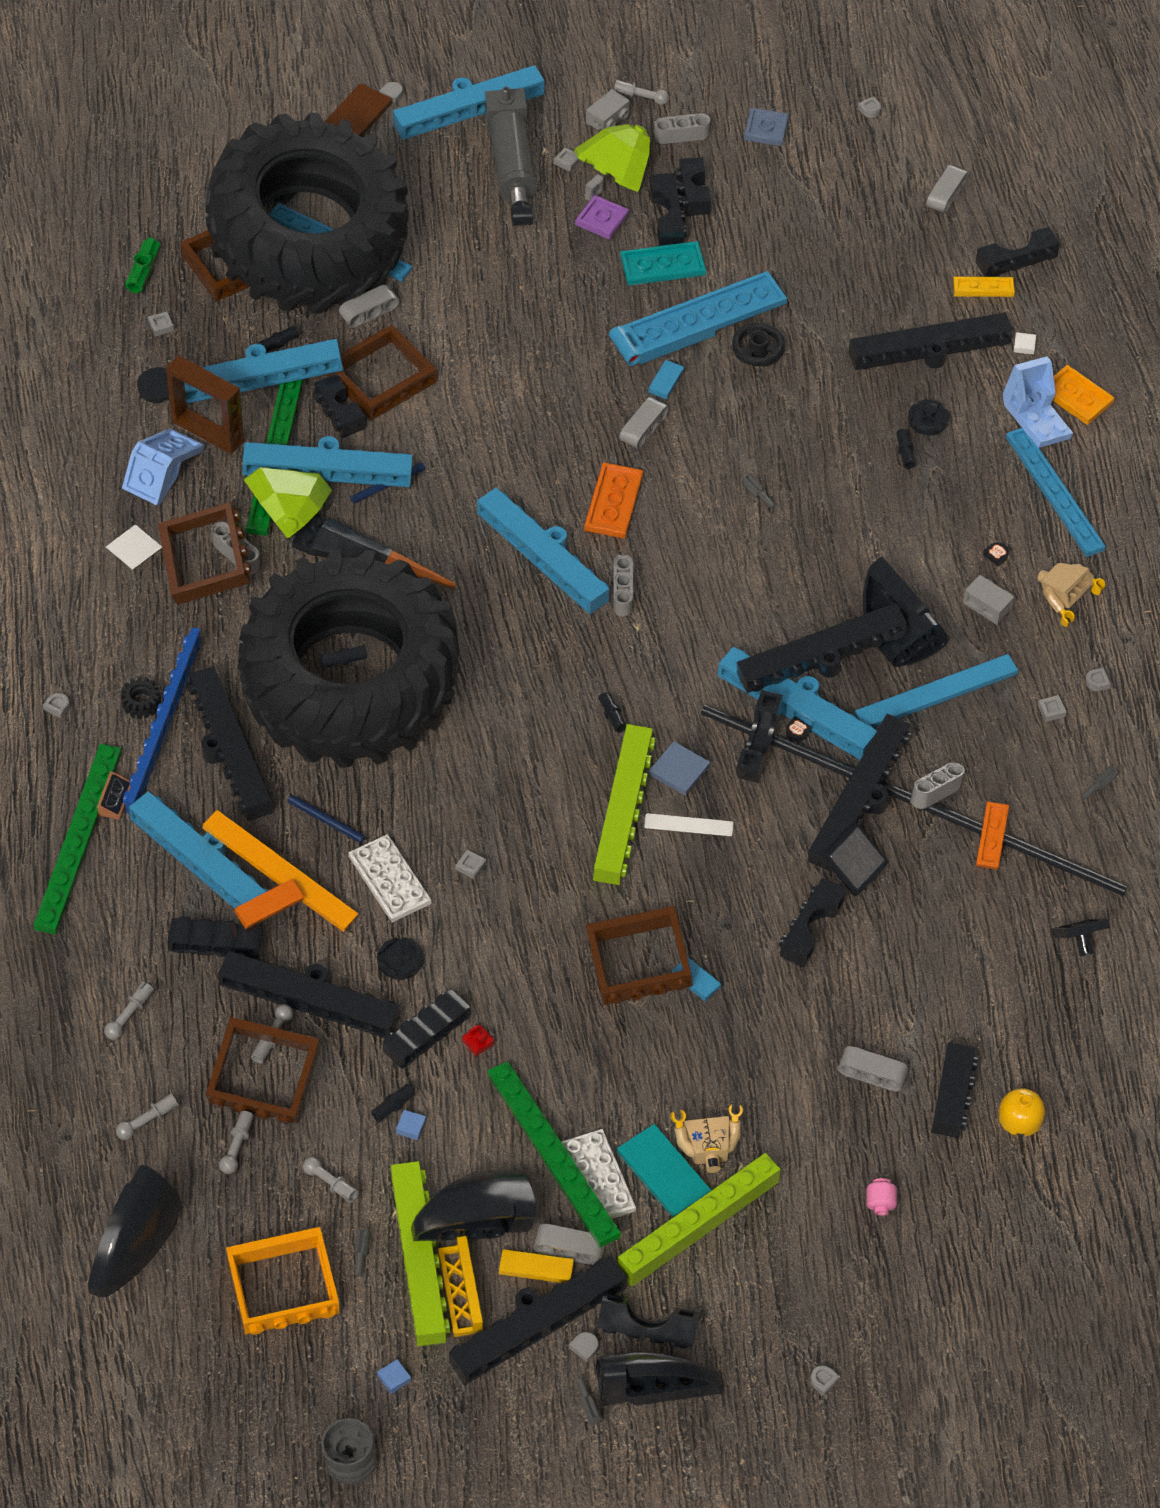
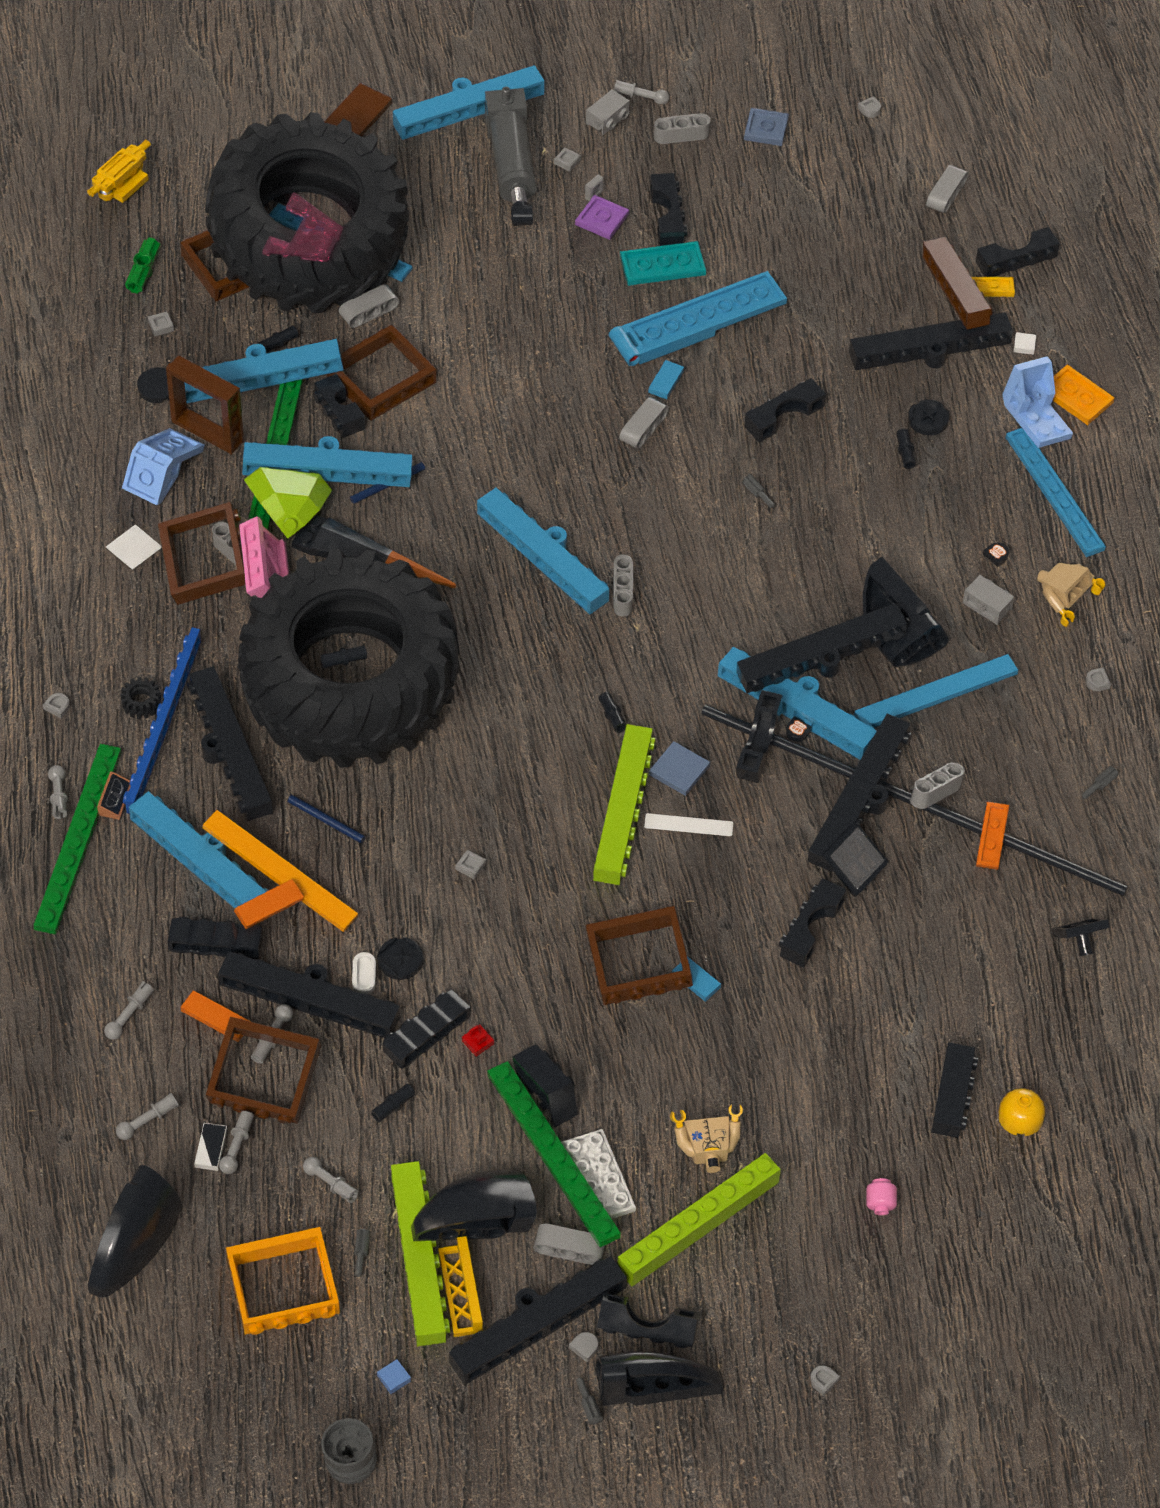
(58, 798): none -> light grey pin
(121, 174): none -> yellow piece
(209, 1013): none -> orange tile
(210, 1146): none -> tile
(261, 551): none -> bright pink fence
(314, 237): none -> clear pink wing
(364, 973): none -> white tile
(389, 878): white tile -> none
(392, 90): light grey tile -> none
(410, 1124): medium blue tile -> none
(536, 1266): yellow tile -> none
(547, 1082): none -> black wedge
(613, 500): orange tile -> none
(618, 151): lime brick -> none
(663, 1170): teal tile -> none
(692, 175): black arch -> none
(758, 344): black wheel -> none
(803, 398): none -> black arch
(873, 1068): light grey beam -> none
(956, 283): none -> brick
(1051, 708): light grey tile -> none

